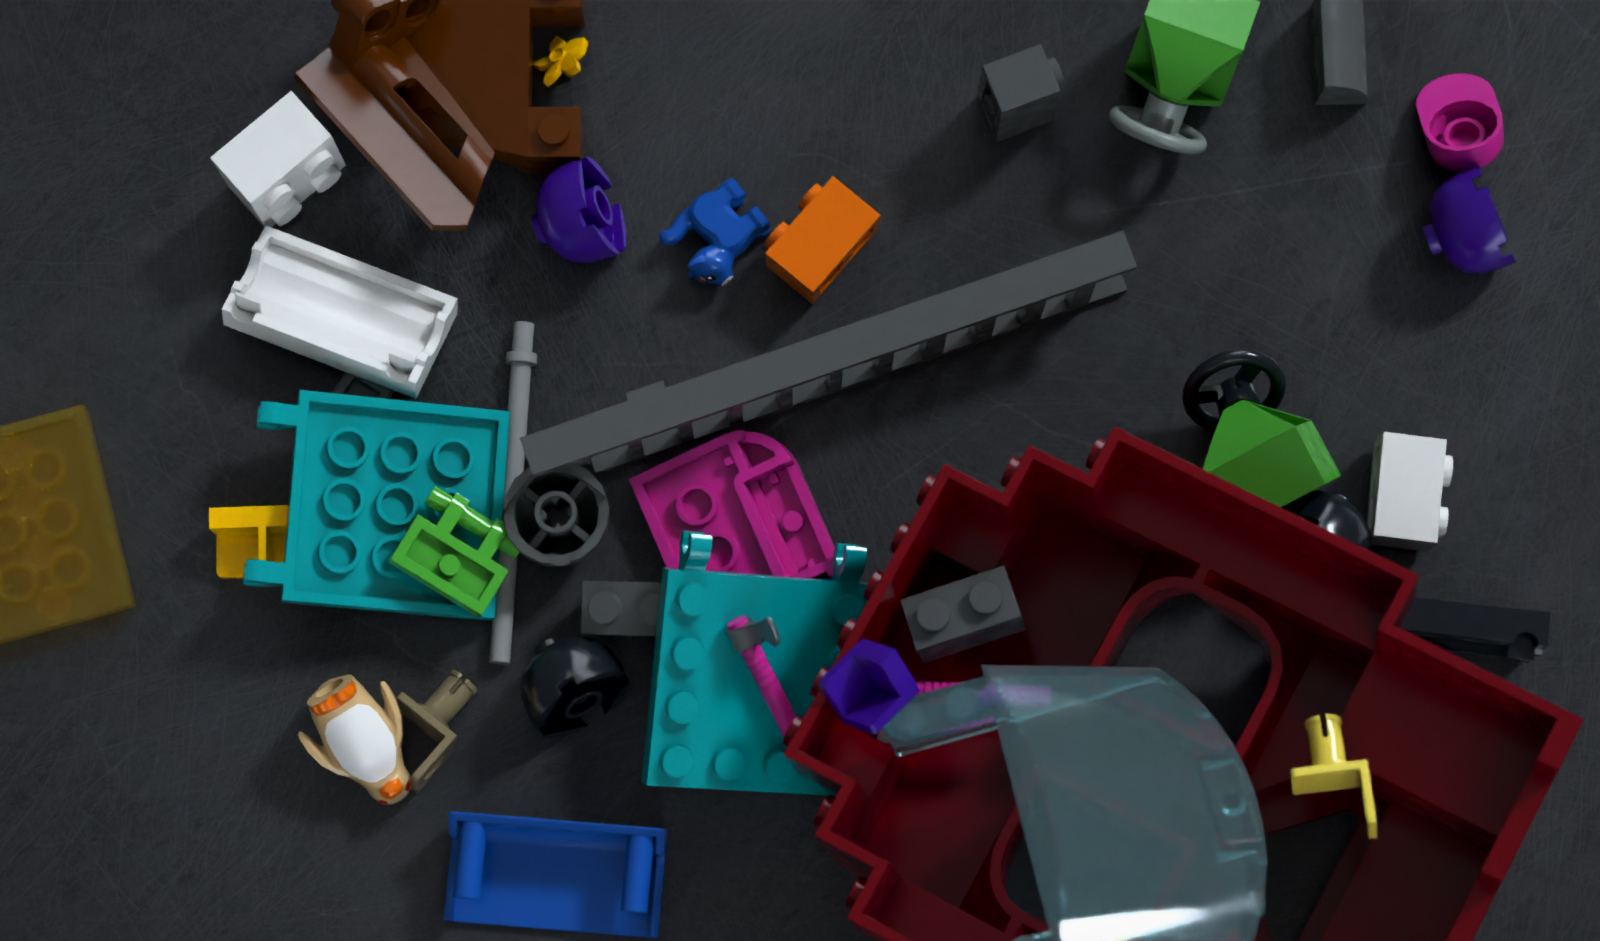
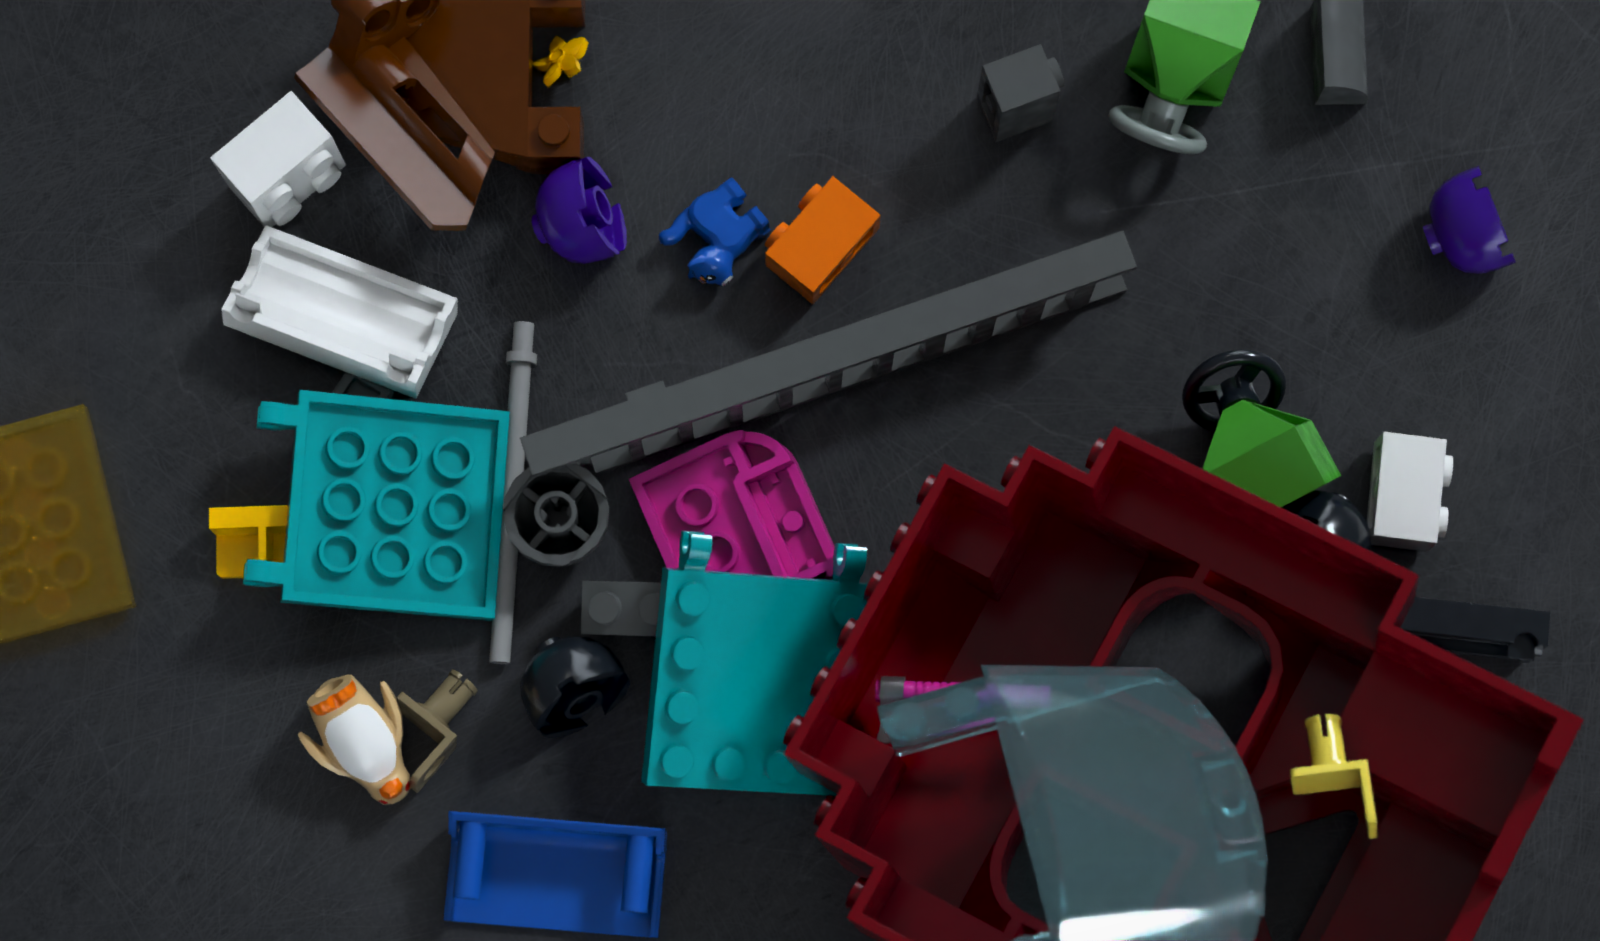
(447, 563): bright green plate -> none
(747, 638): dark pink piece -> none
(868, 686): dark purple panel -> none
(962, 614): dark grey brick -> none
(1461, 121): dark pink cap -> none

